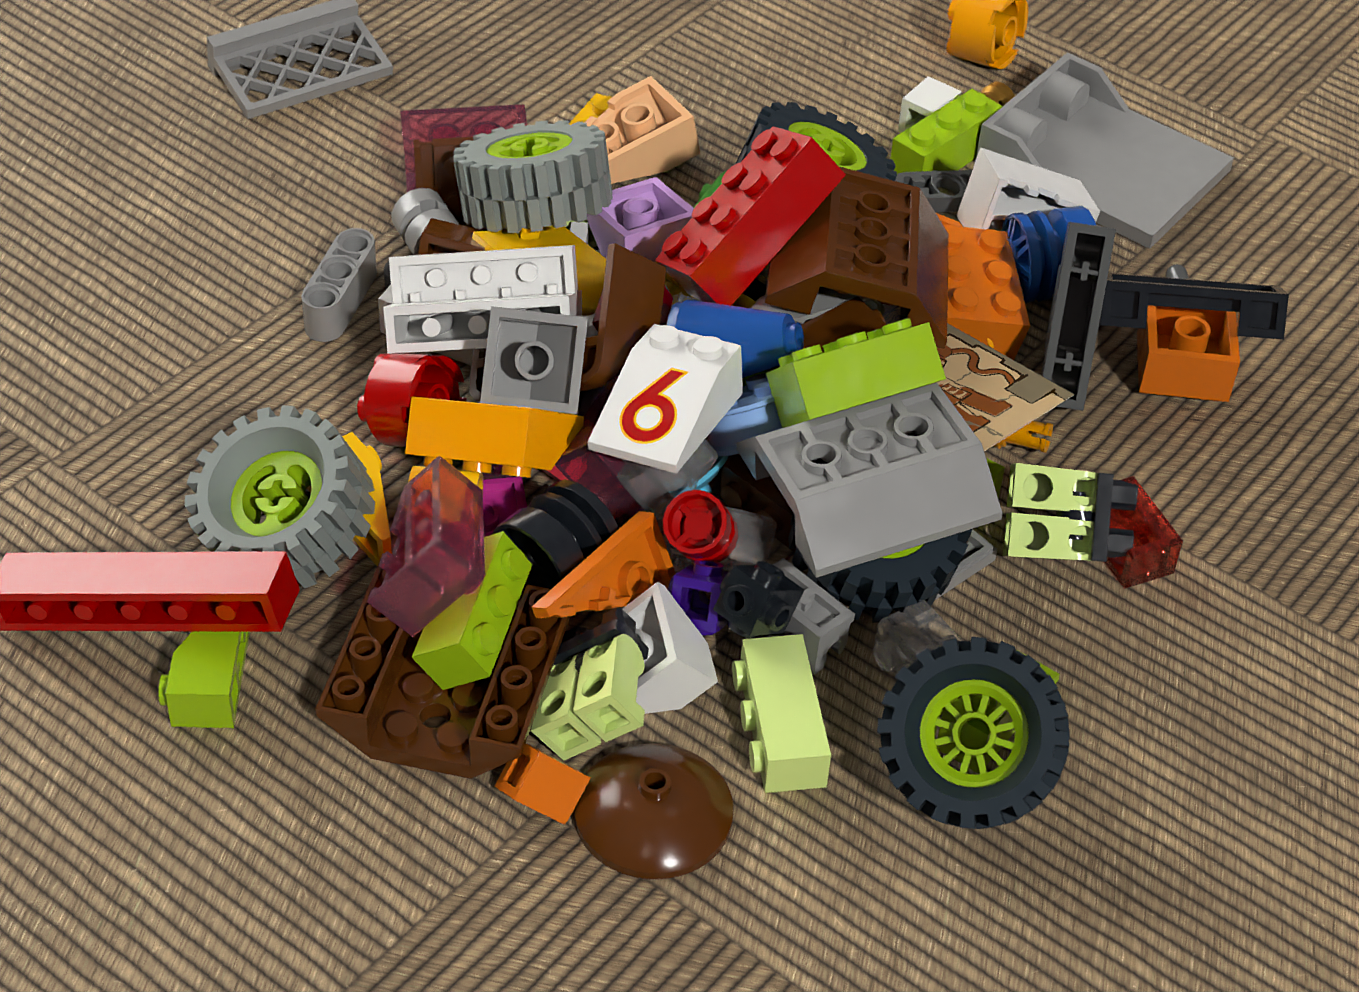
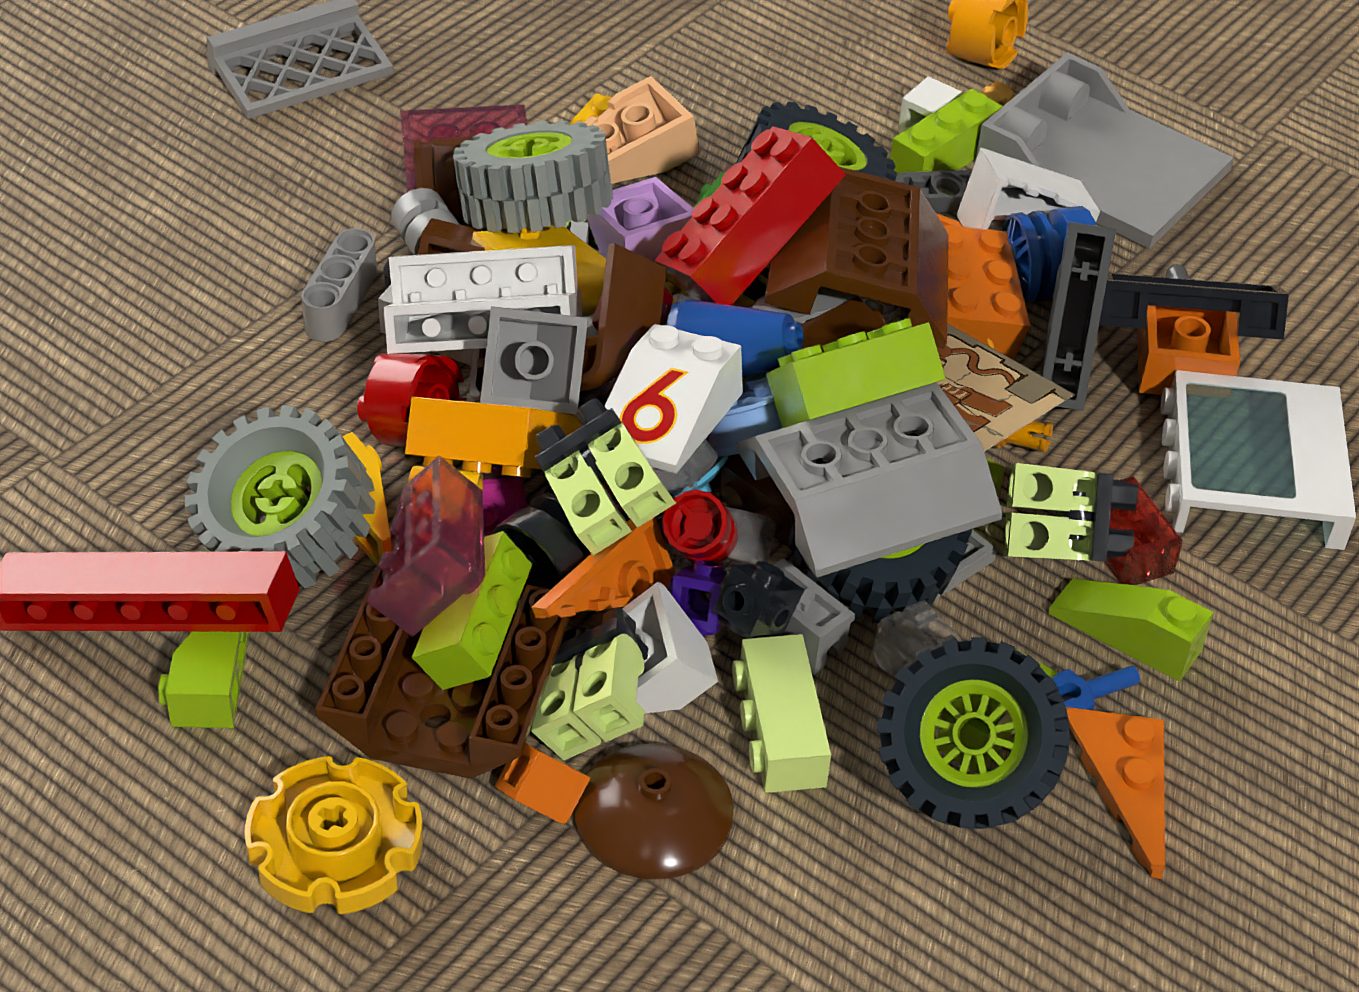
(334, 835): none -> yellow piece
(587, 461): none -> yellowish green hips
(1086, 691): none -> blue bar
(1128, 764): none -> orange wing
(1137, 620): none -> lime slope
(1257, 450): none -> panel

